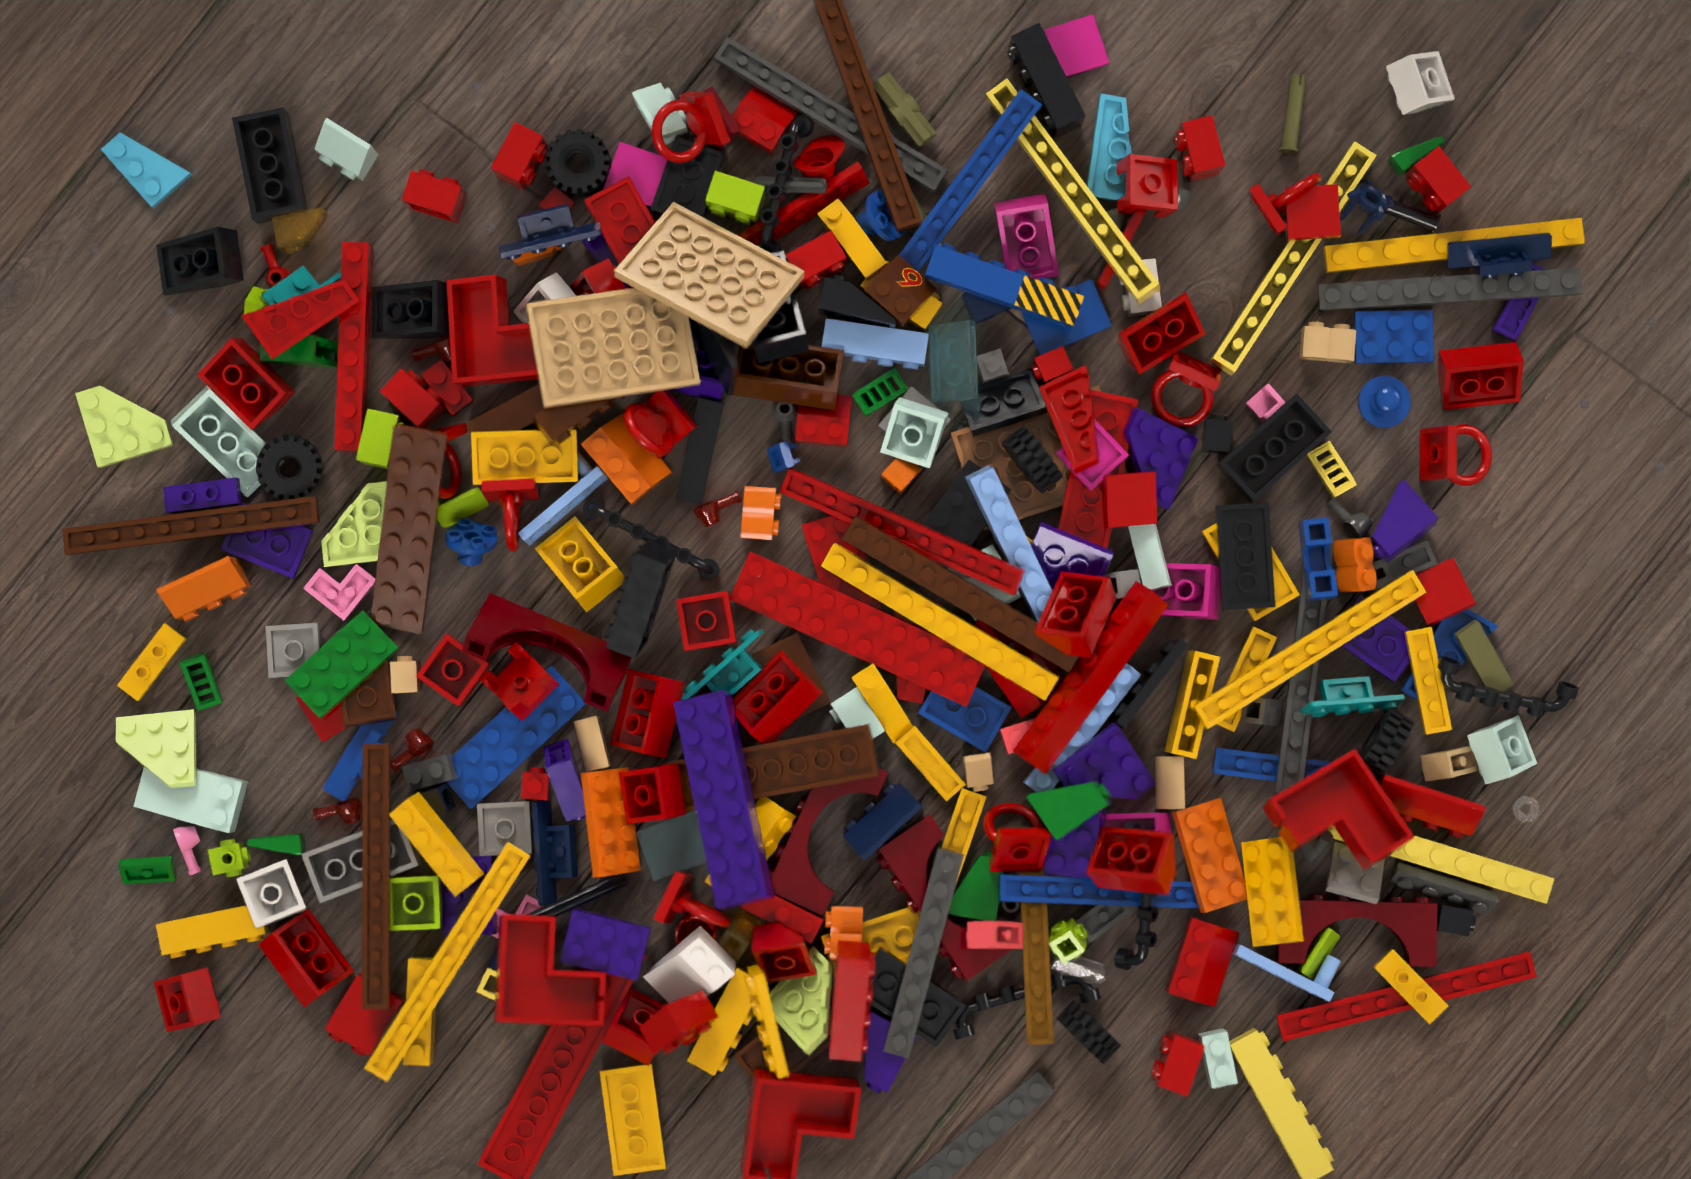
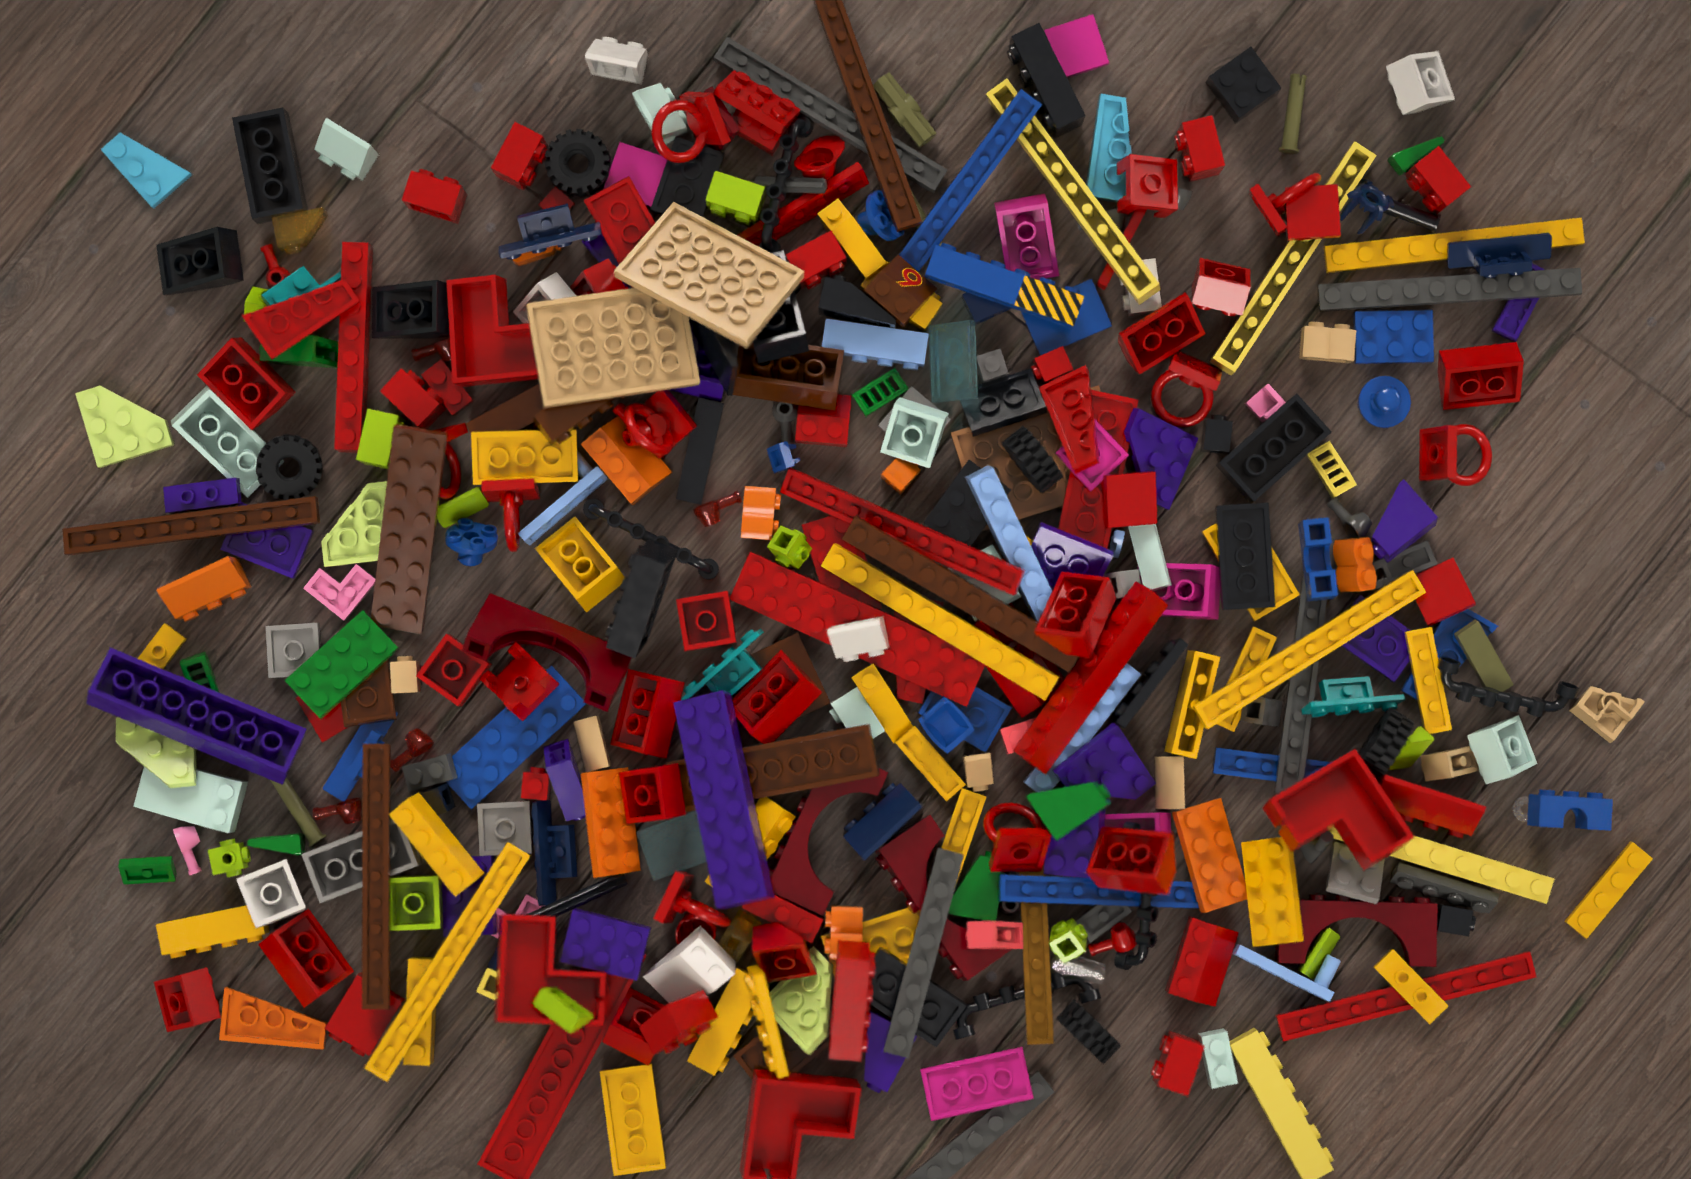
(196, 716): none -> dark purple brick
(263, 1022): none -> orange wing
(299, 812): none -> olive pin
(562, 1009): none -> lime slope
(617, 60): none -> white slope
(627, 438): none -> red bar
(757, 101): none -> red plate
(789, 547): none -> lime brick
(859, 638): none -> white slope
(946, 725): none -> blue piece
(976, 1084): none -> dark pink tile
(1116, 542): none -> light blue tile
(1121, 940): none -> red bar
(1221, 287): none -> brick
(1243, 85): none -> black brick
(1413, 749): none -> lime slope
(1590, 811): none -> blue arch
(1605, 711): none -> tan slope
(1608, 890): none -> yellow plate

